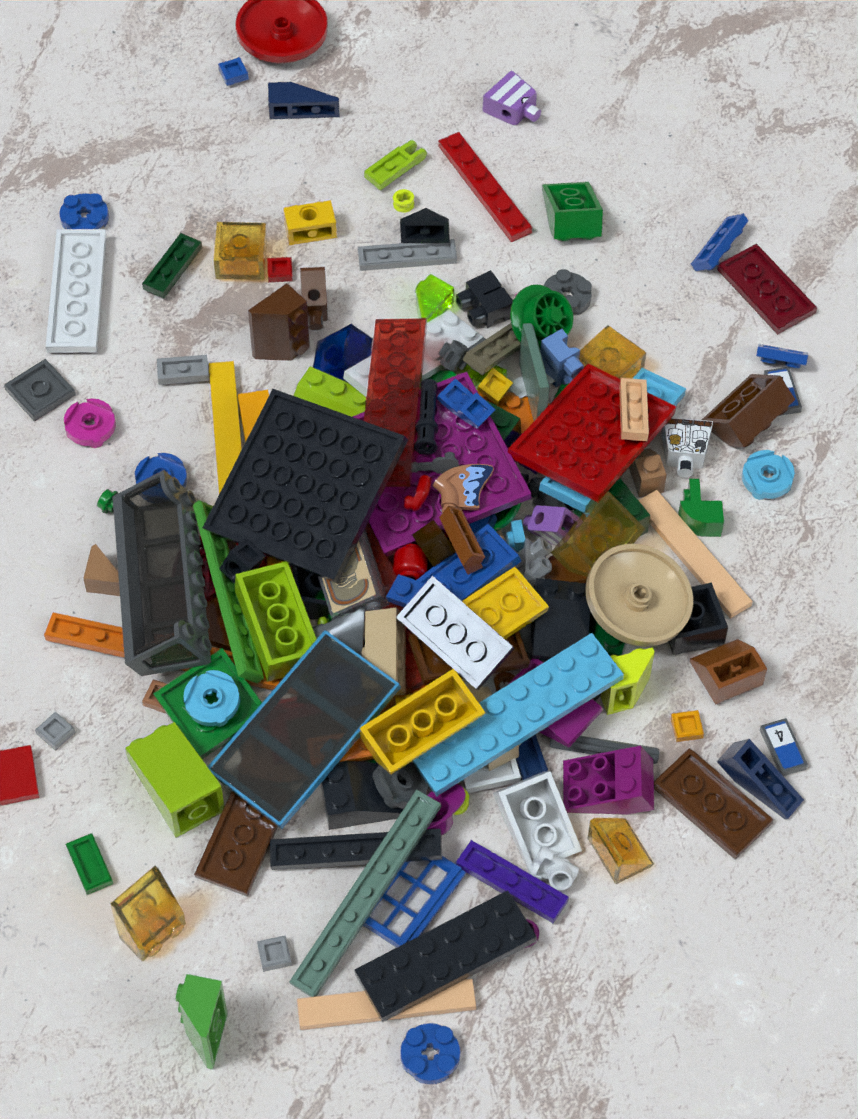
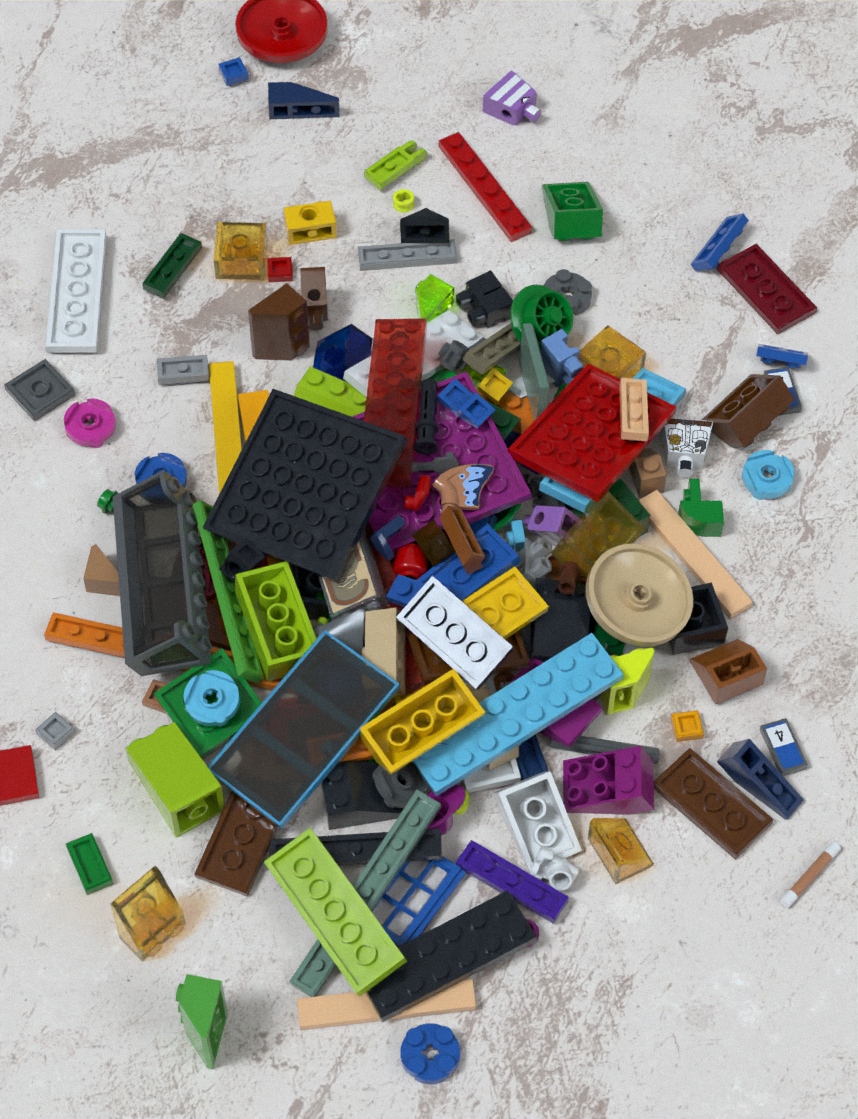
(84, 203): blue plate -> none
(274, 953): light grey tile -> none
(335, 912): none -> lime plate
(380, 538): none -> dark blue tile
(569, 574): none -> copper pin
(810, 874): none -> nougat bar

